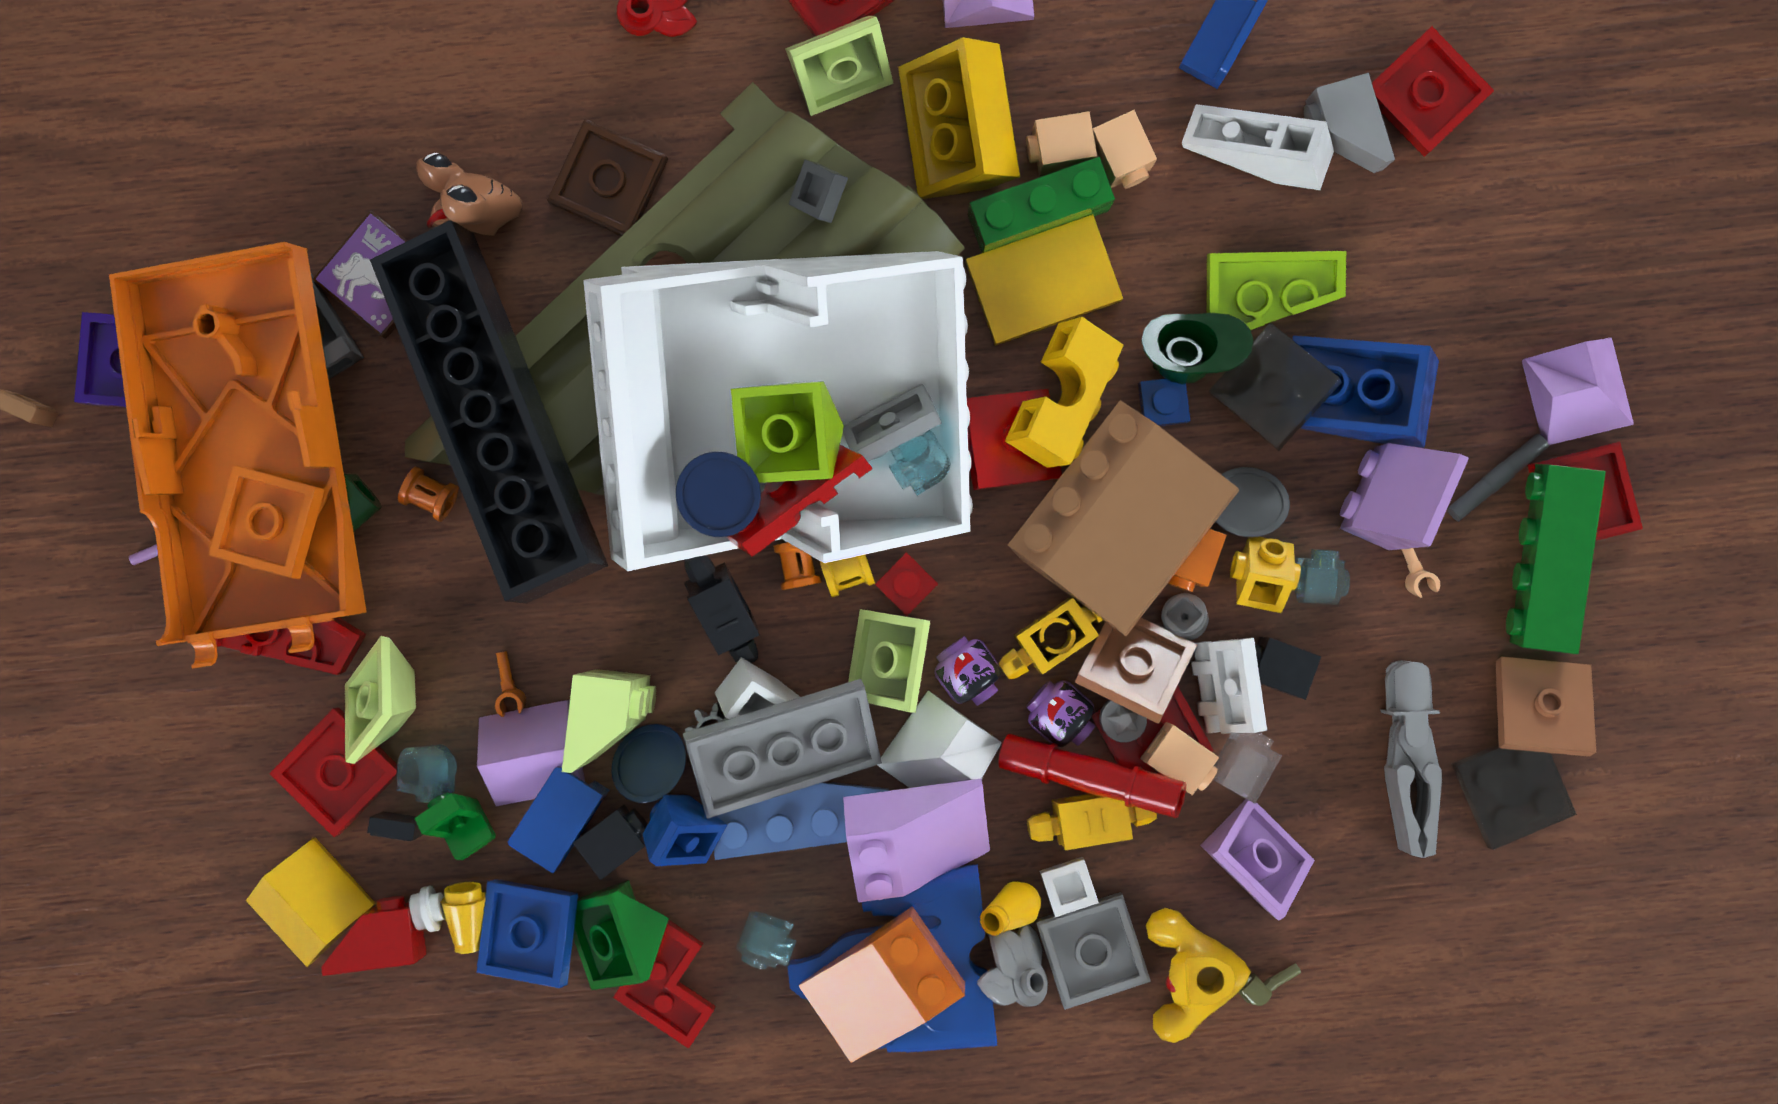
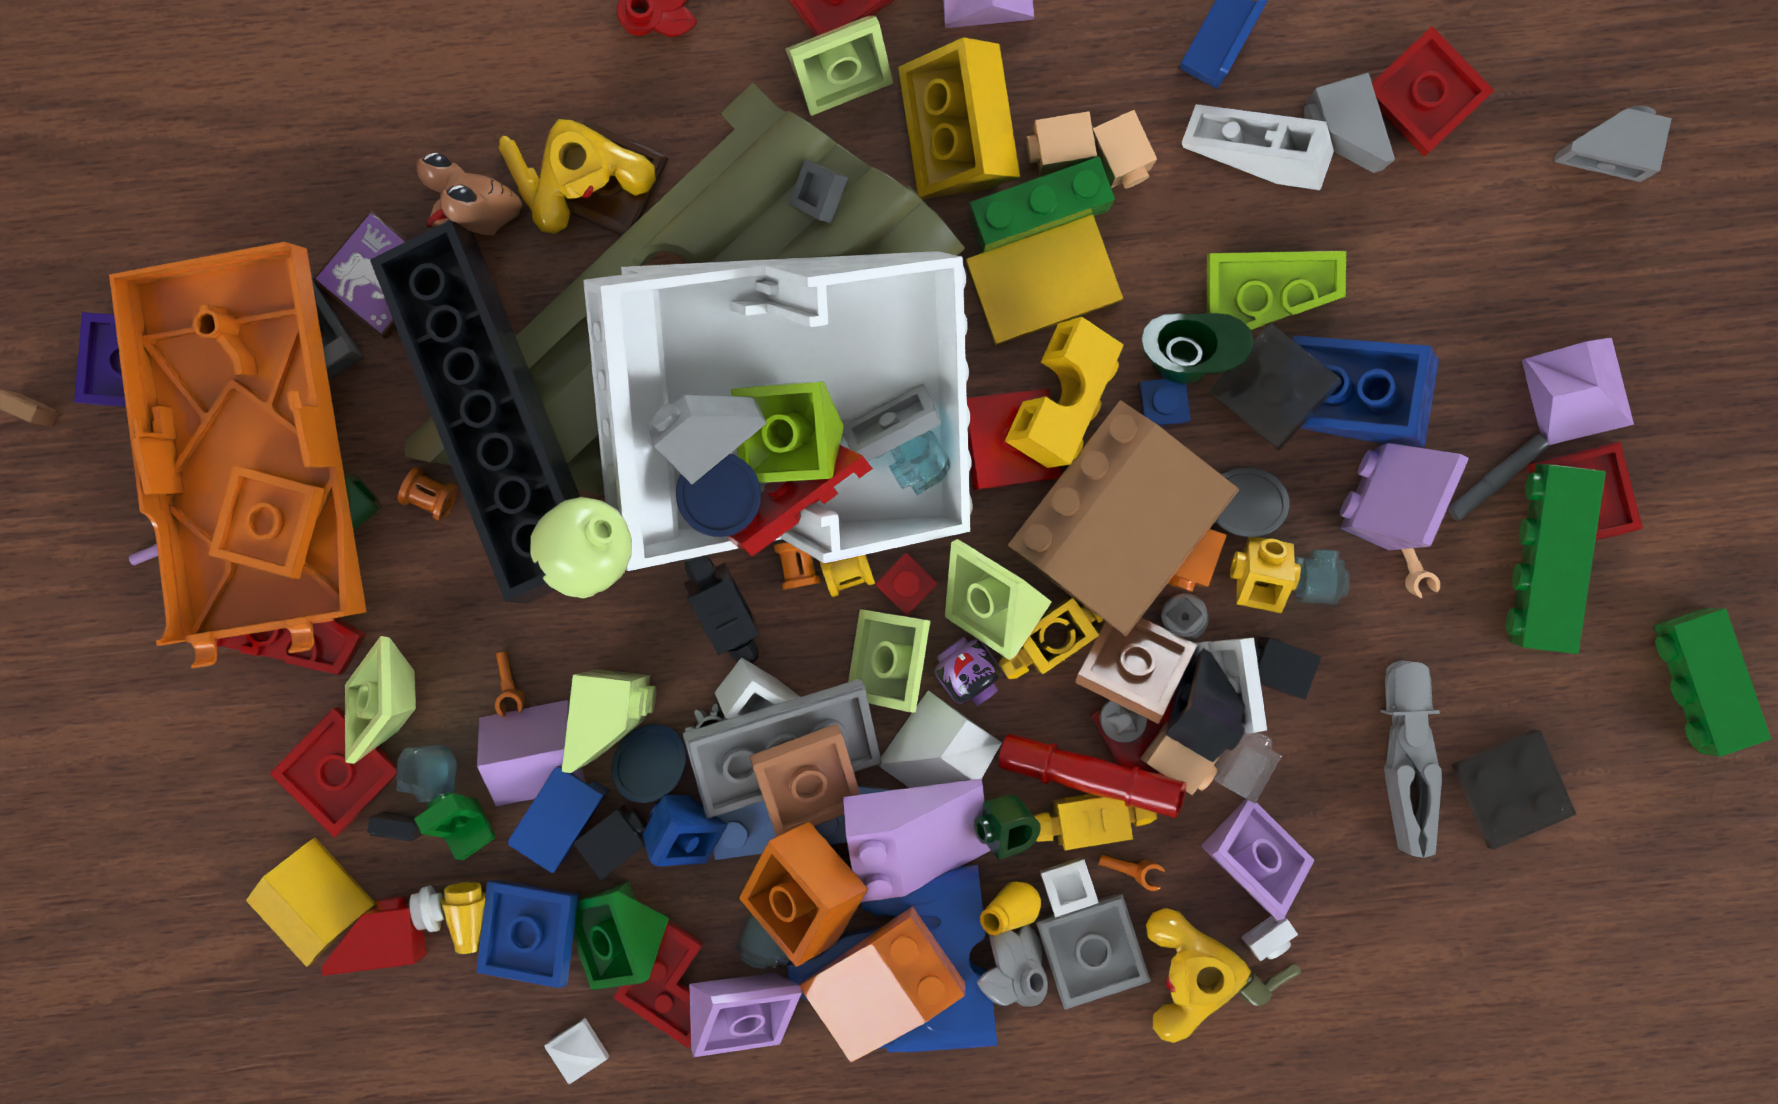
(524, 177): none -> yellow piece
(576, 166): none -> yellow head
(576, 1051): none -> white tile
(581, 546): none -> yellowish green cylinder
(703, 430): none -> light grey slope
(740, 1013): none -> lavender slope
(802, 893): none -> orange brick
(805, 779): none -> nougat plate
(991, 601): none -> yellowish green slope
(1006, 826): none -> dark green plate
(1061, 713): head -> none
(1132, 869): none -> orange hand
(1206, 709): none -> black slope
(1270, 938): none -> white plate
(1545, 706): nougat plate -> none
(1623, 146): none -> light grey slope
(1711, 682): none -> green brick

